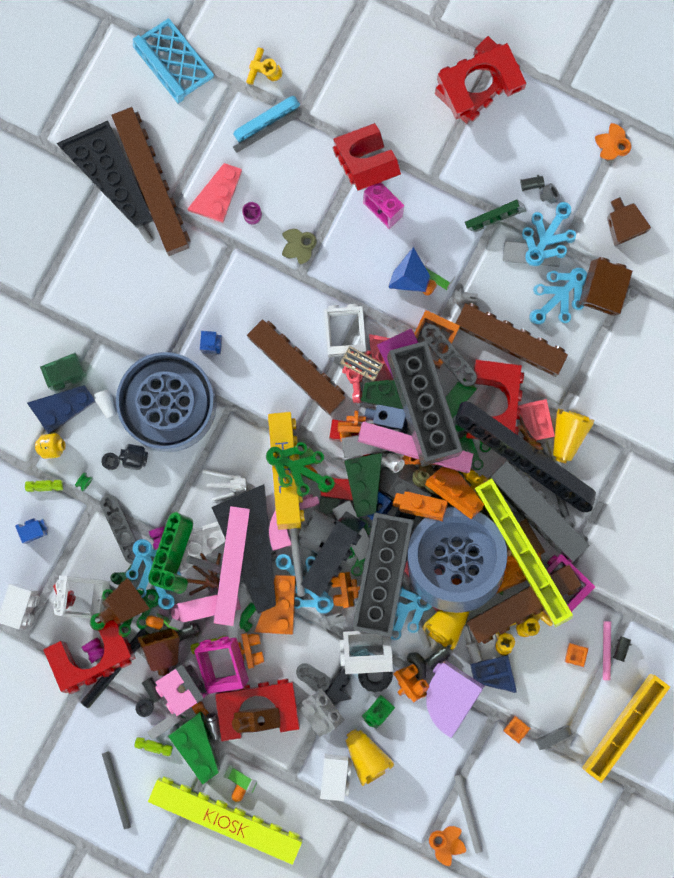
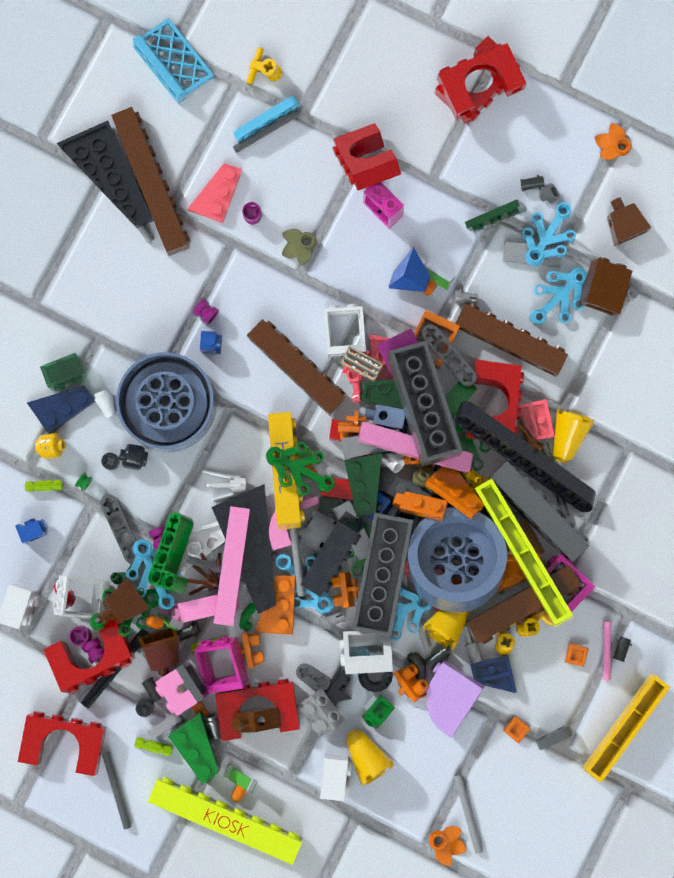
(80, 635): none -> magenta wheel
(89, 737): none -> red arch
(204, 310): none -> magenta wheel

